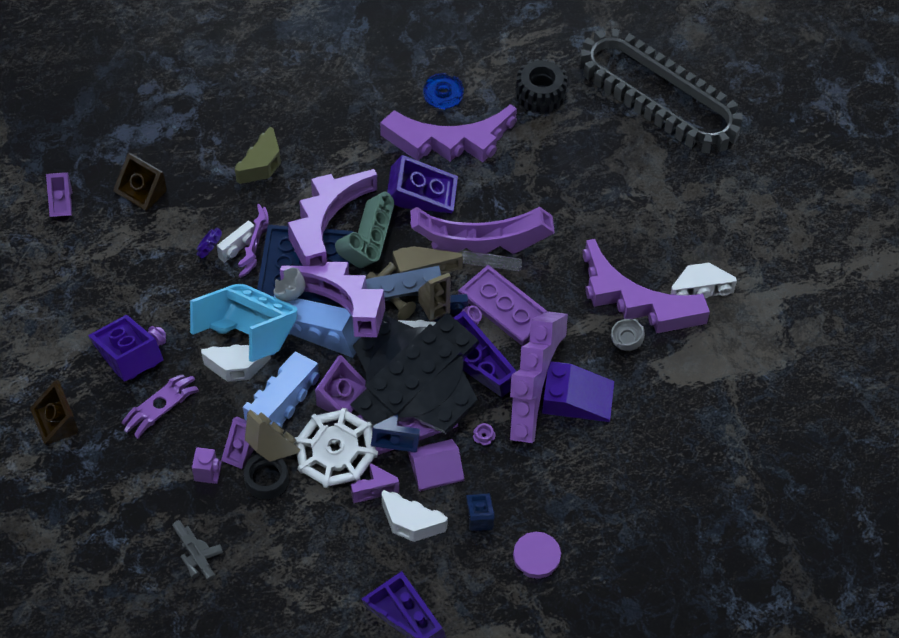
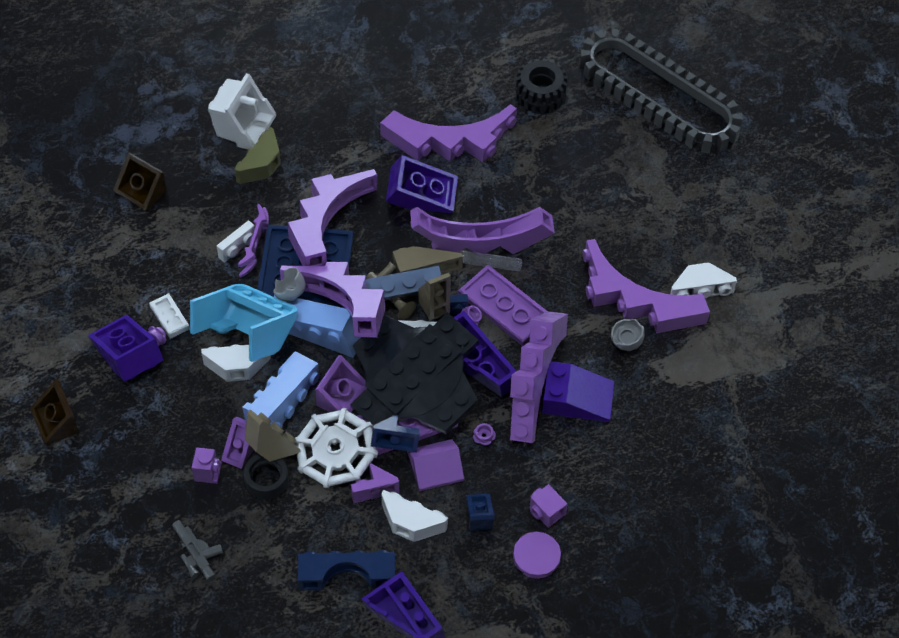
(59, 194): medium lavender slope -> none
(149, 414): medium lavender piece -> none
(169, 316): none -> white plate
(208, 242): dark purple gear -> none
(241, 112): none -> white piece
(318, 569): none -> dark blue arch
(367, 244): sand green beam -> none
(443, 100): clear blue tile -> none
(547, 505): none -> medium lavender brick

